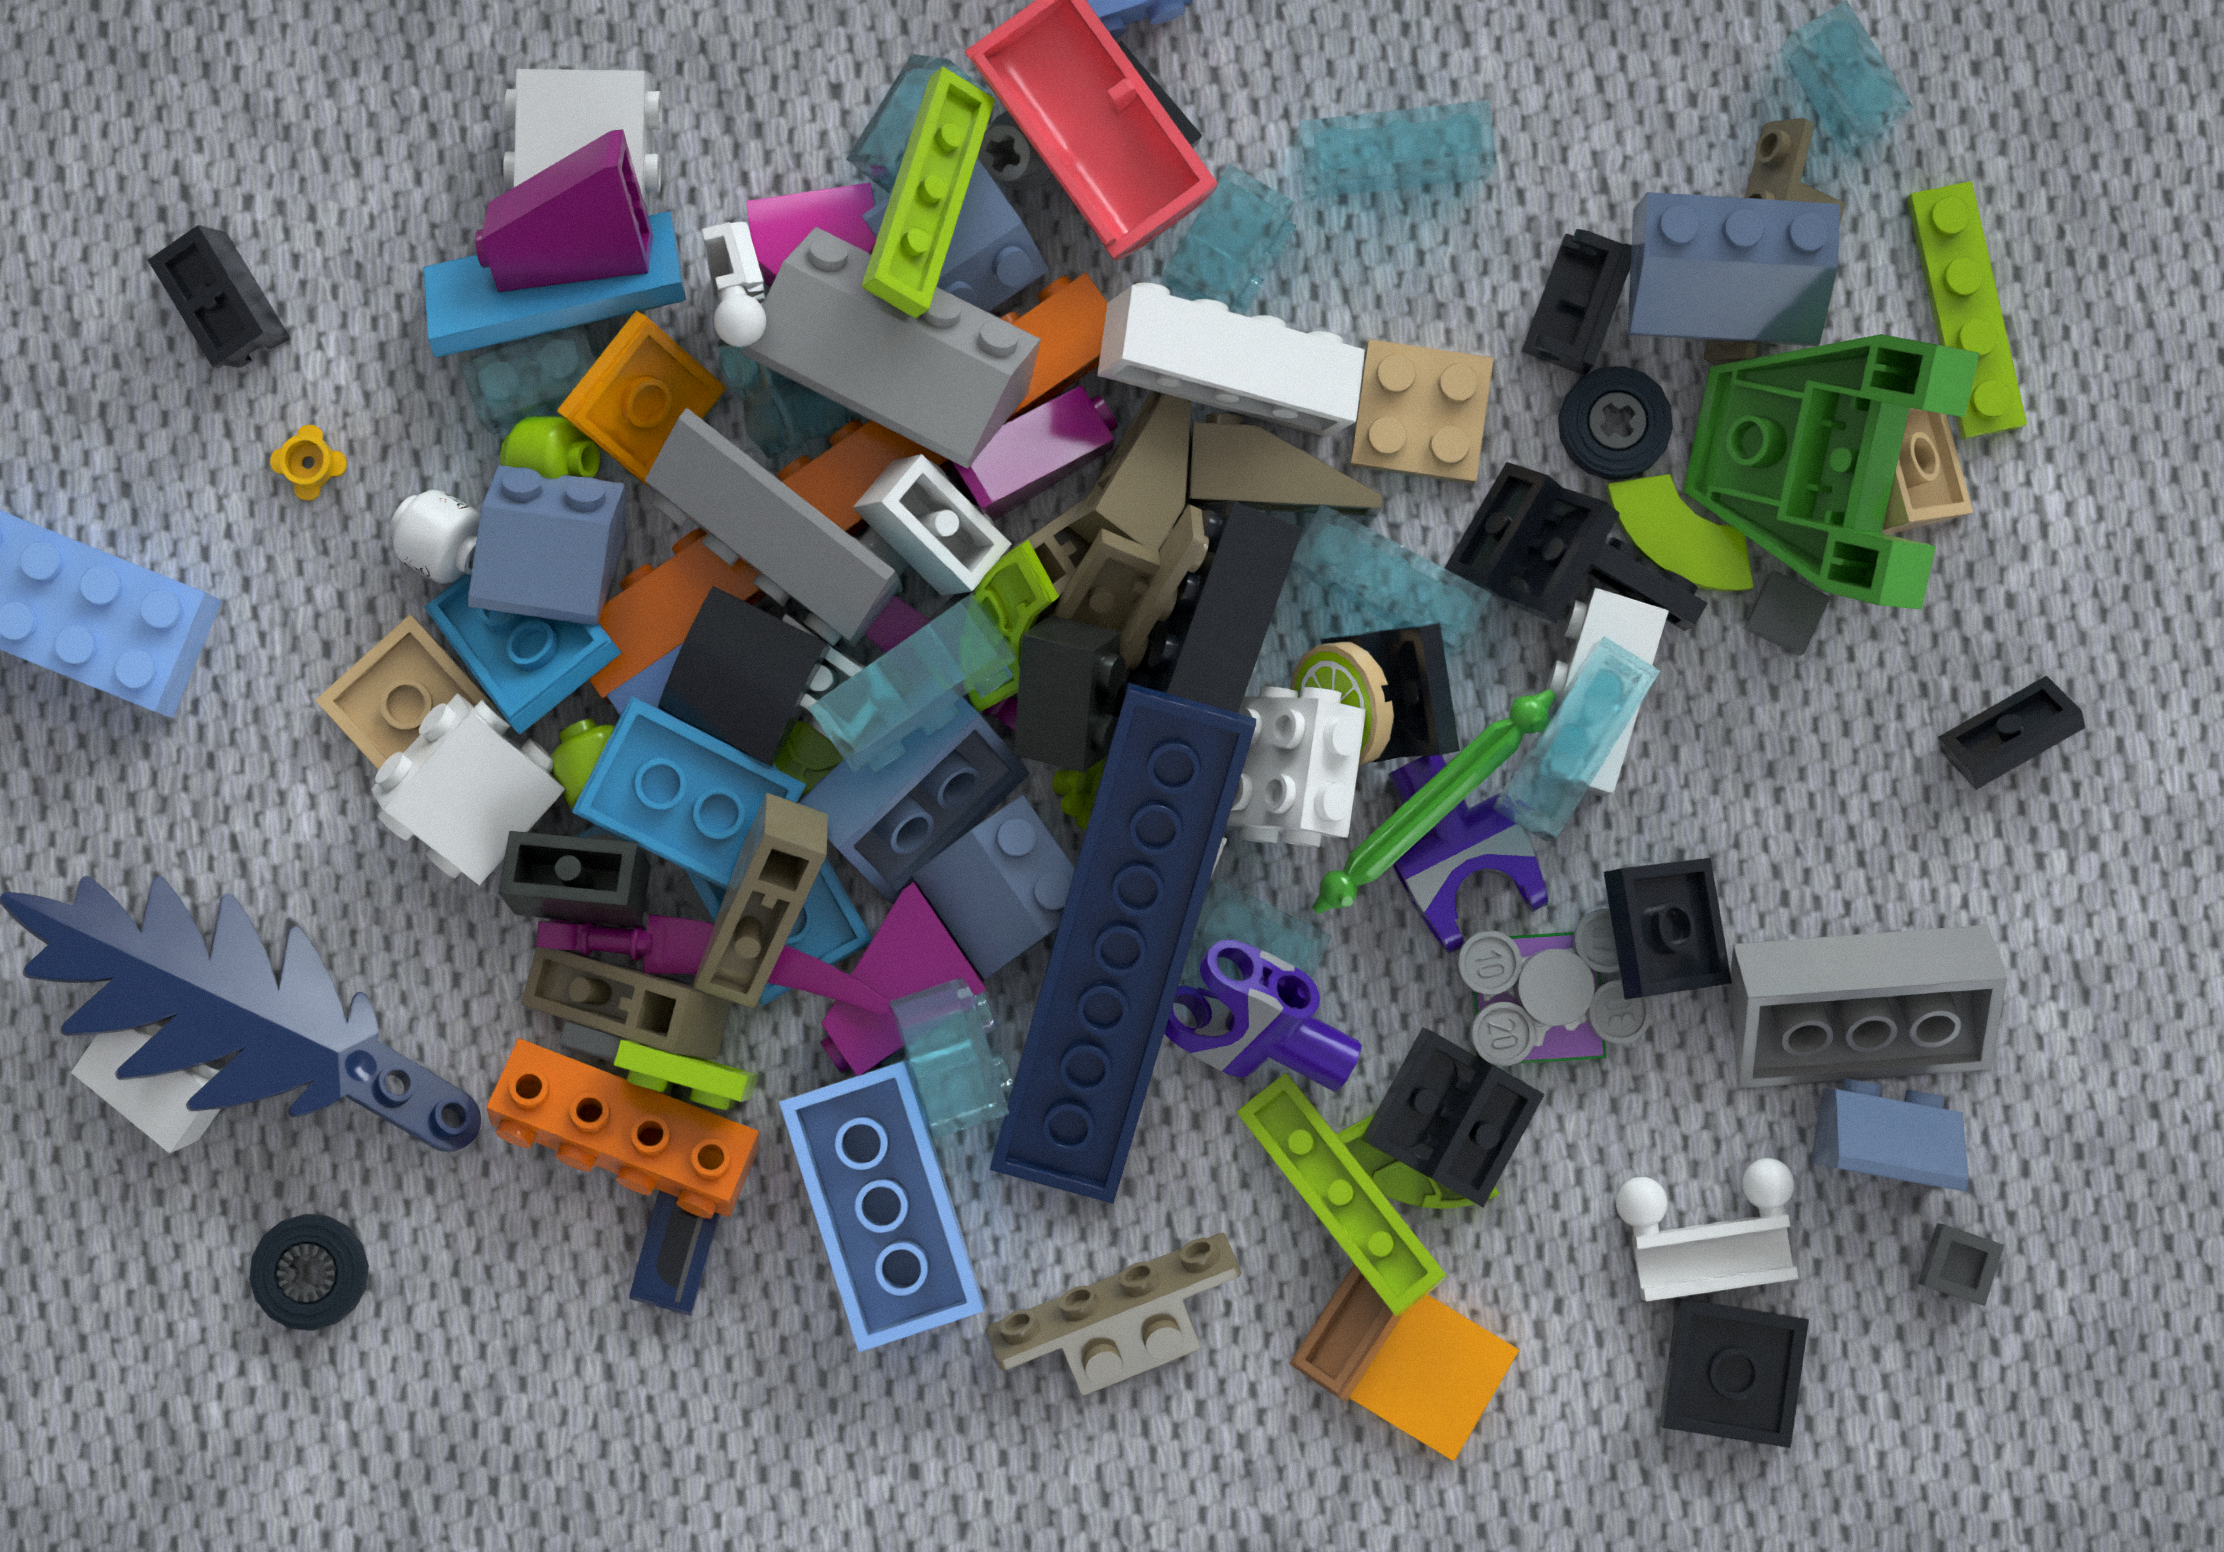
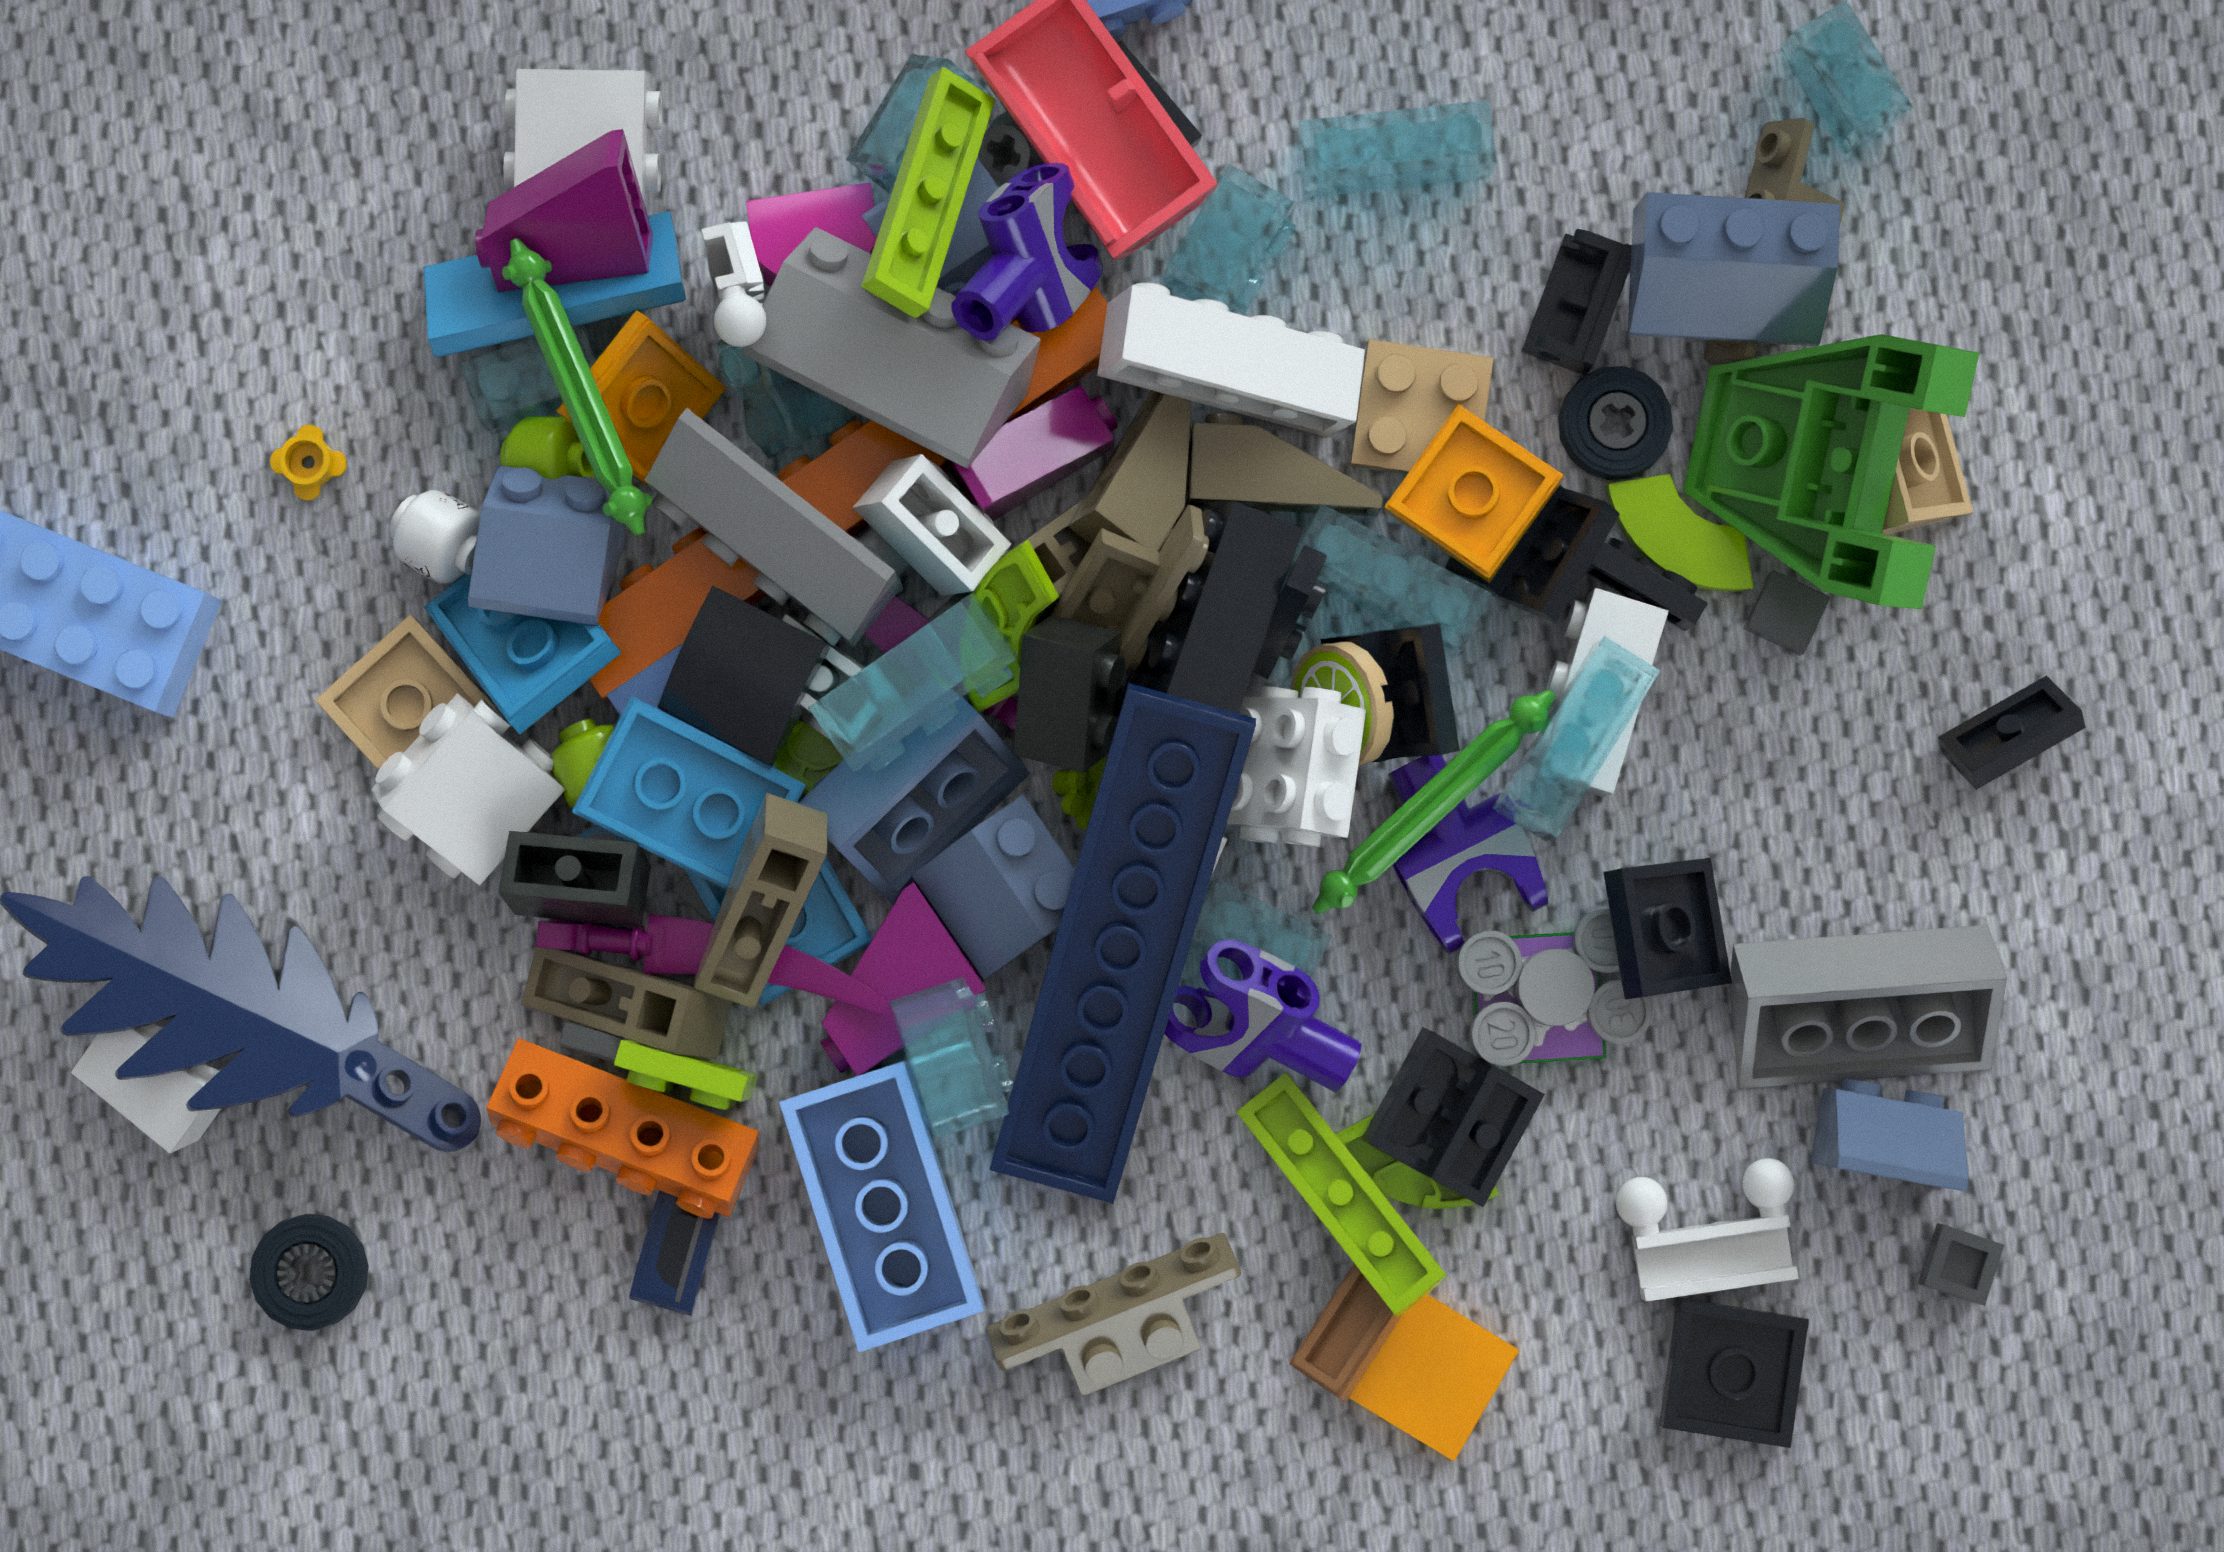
(218, 297): black hinge -> none
(577, 387): none -> bright green wheel
(1030, 265): none -> dark purple connector
(1299, 596): none -> black plate
(1473, 493): none -> light orange tile
(1967, 303): lime plate -> none

